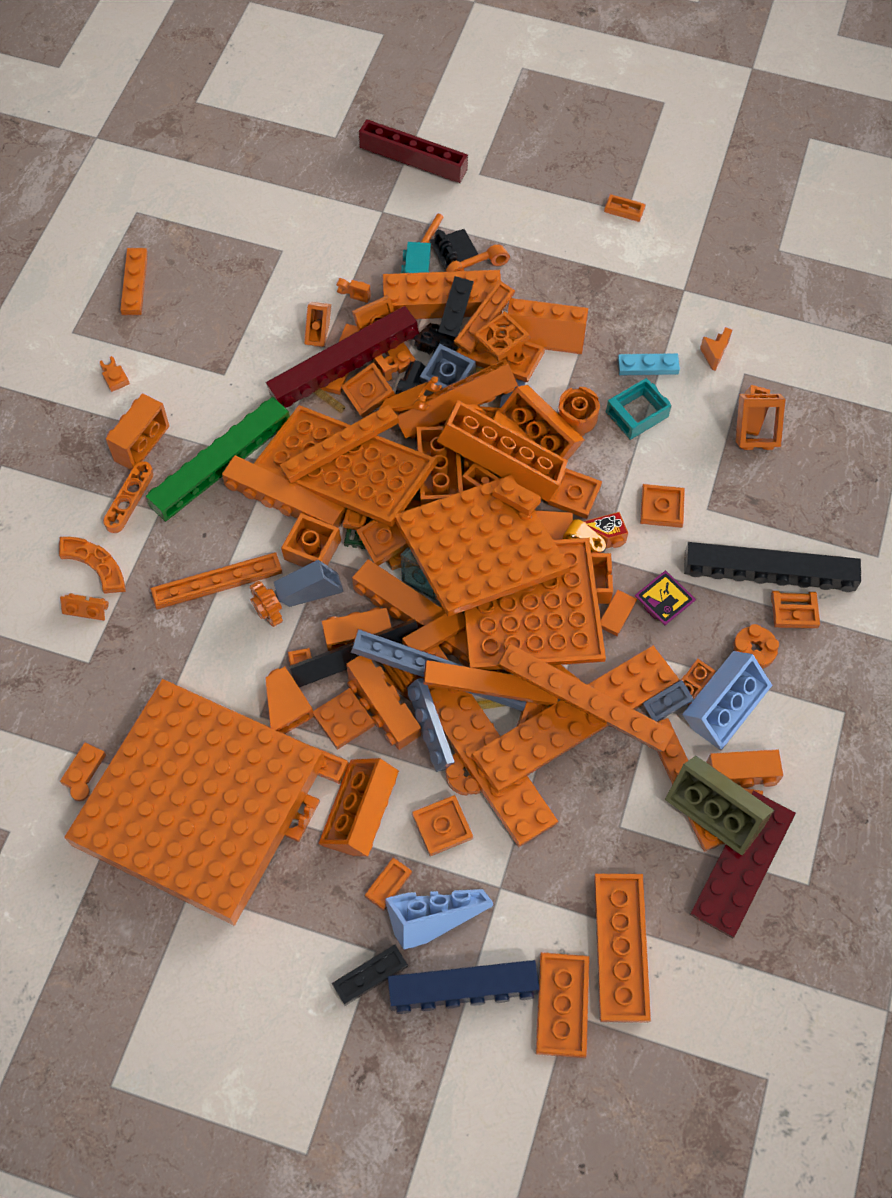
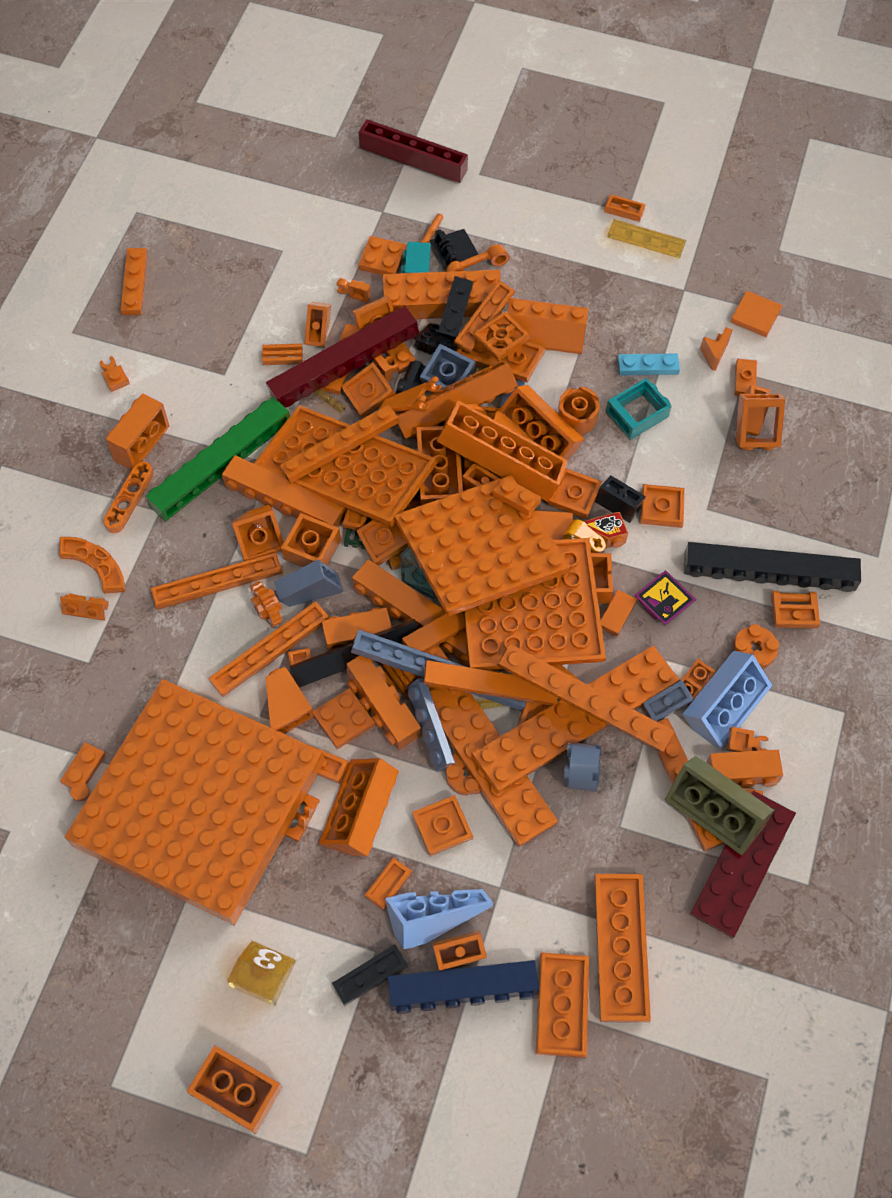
(234, 1089): none -> orange brick
(258, 533): none -> orange slope
(261, 972): none -> clear yellow slope
(268, 649): none -> orange plate
(282, 351): none -> orange tile
(382, 256): none -> orange plate
(459, 950): none -> orange brick
(583, 766): none -> sand blue brick
(620, 498): none -> black hinge
(646, 238): none -> clear yellow tile
(743, 740): none -> orange plate
(745, 375): none -> orange plate
(756, 313): none -> orange tile

